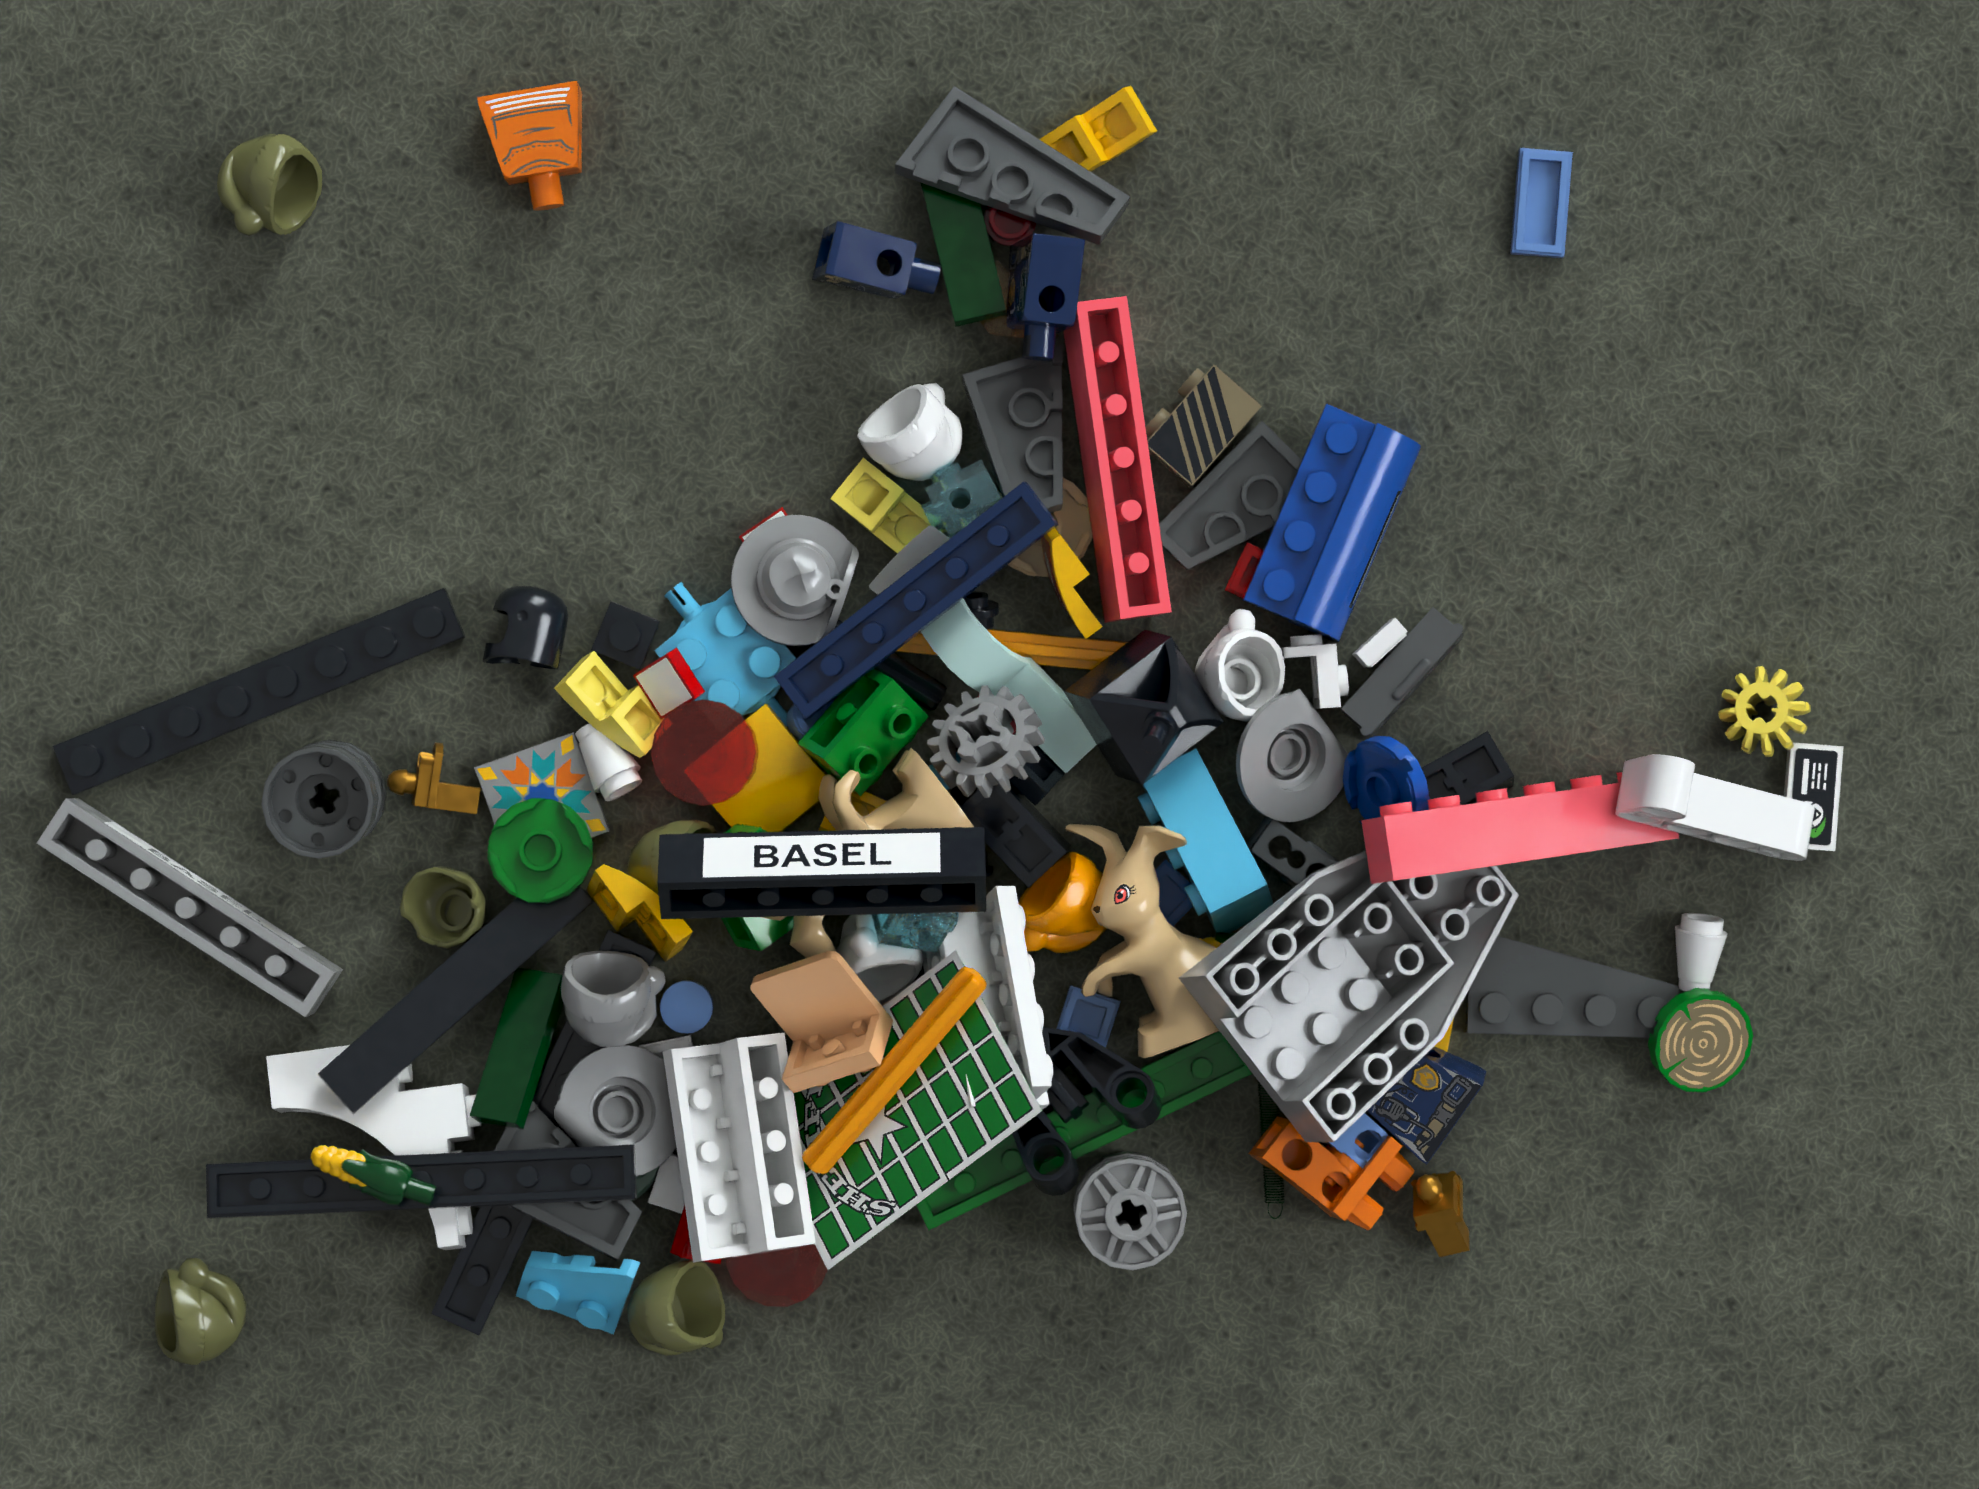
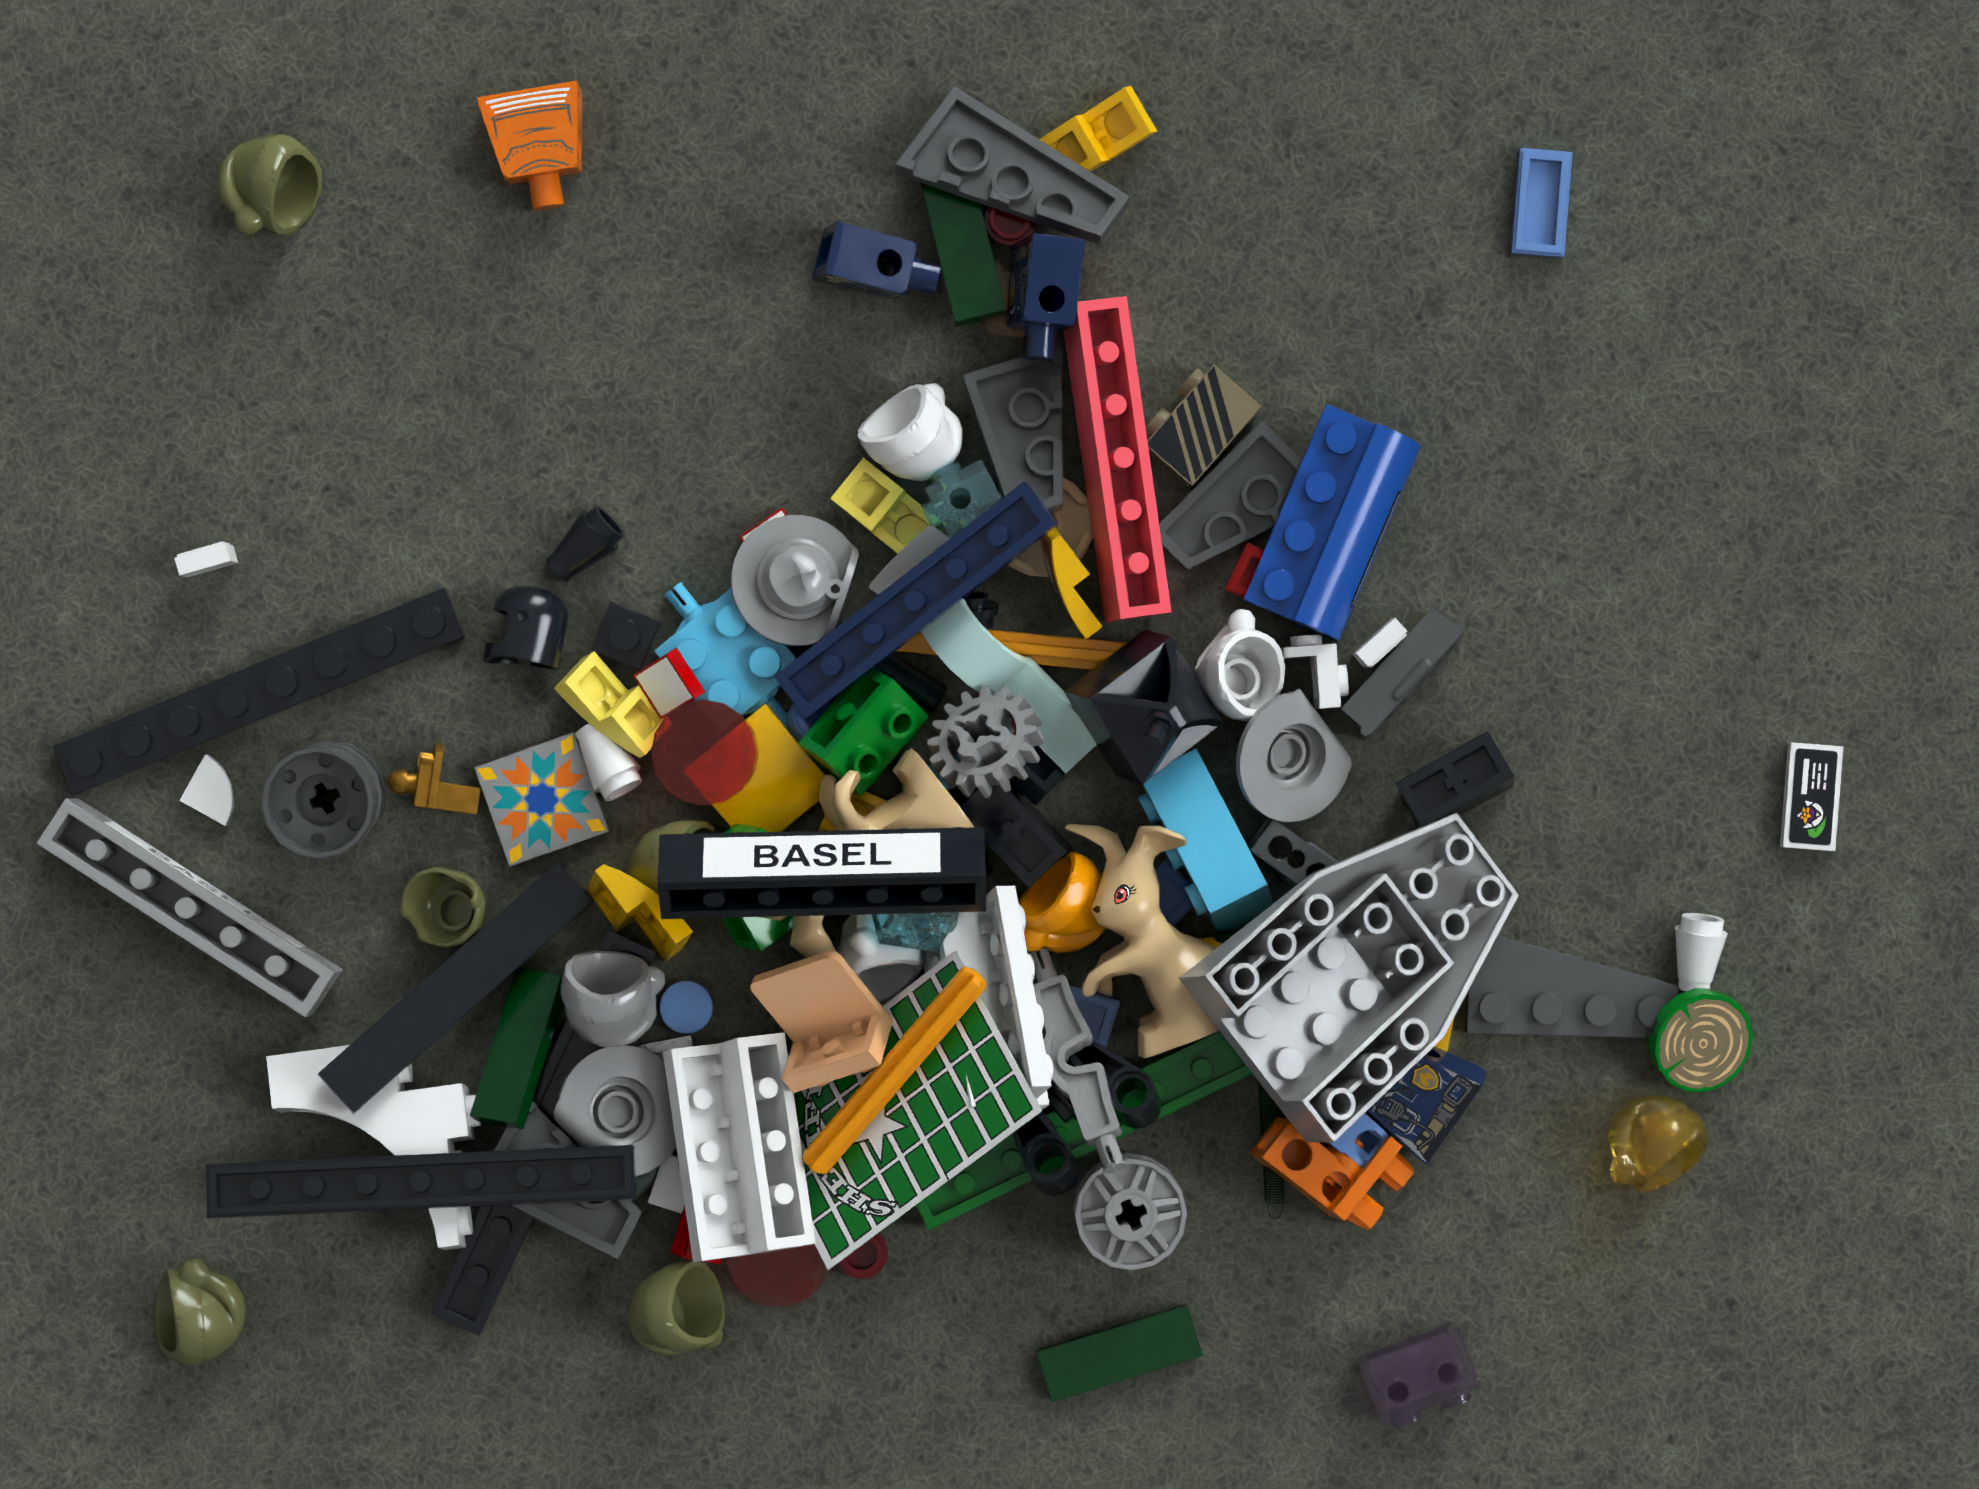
(205, 559): none -> white tile
(210, 791): none -> white tile
(375, 1176): dark green piece -> none
(540, 850): green tile -> none
(578, 1288): medium azure wing -> none
(585, 543): none -> black cone
(867, 1259): none -> dark red plate
(1083, 1084): none -> light grey piece
(1119, 1352): none -> dark green tile
(1383, 774): blue tile -> none
(1418, 1375): none -> clear purple brick
(1440, 1212): pearl gold piece -> none
(1500, 830): coral brick -> none
(1654, 1142): none -> clear yellow piece
(1672, 797): white beam -> none
(1769, 693): light yellow gear -> none

